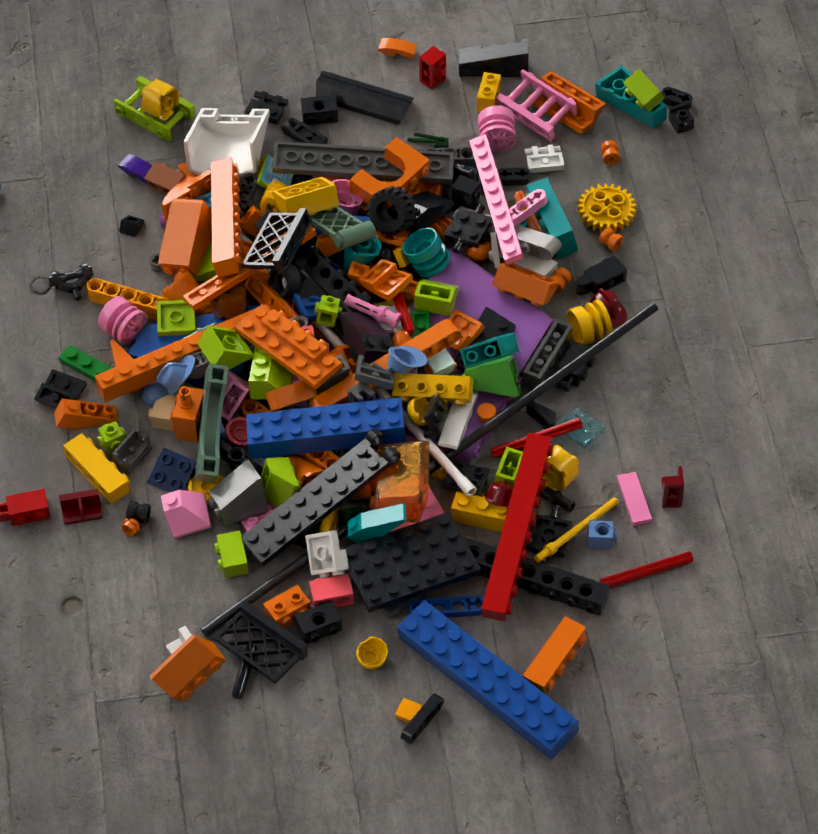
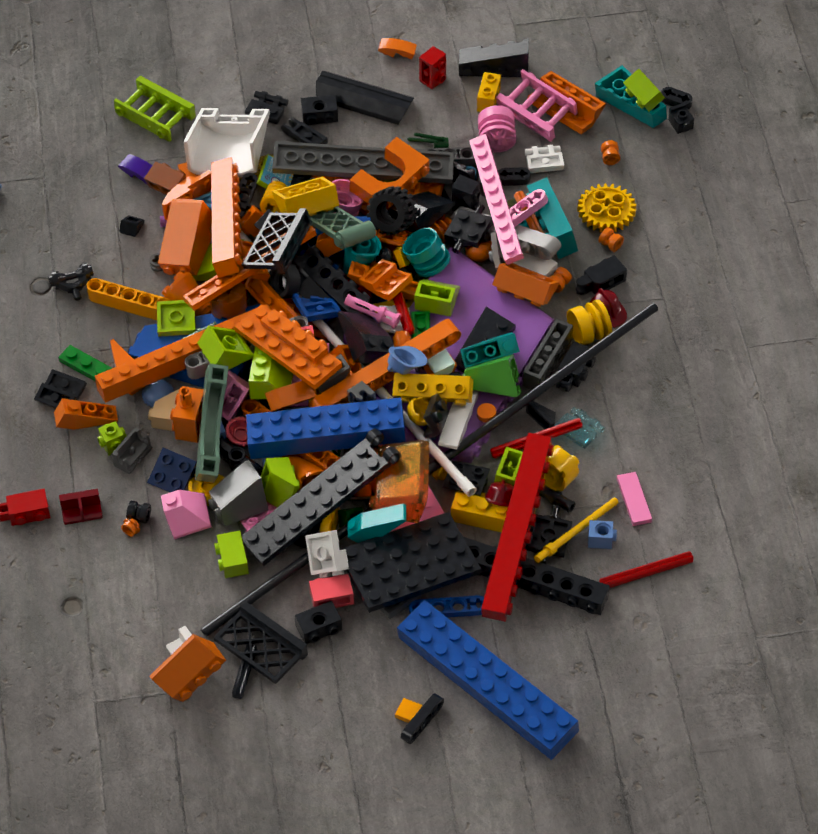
(96, 468): yellow brick -> none
(122, 320): bright pink wheel -> none
(159, 99): yellow brick -> none
(175, 374): medium blue piece -> none
(286, 605): orange brick -> none
(327, 310): lime brick -> none
(372, 653): yellow hair -> none
(373, 374): dark grey wing -> none
(469, 328): orange slope -> none
(556, 654): orange brick -> none
(673, 490): dark red panel -> none

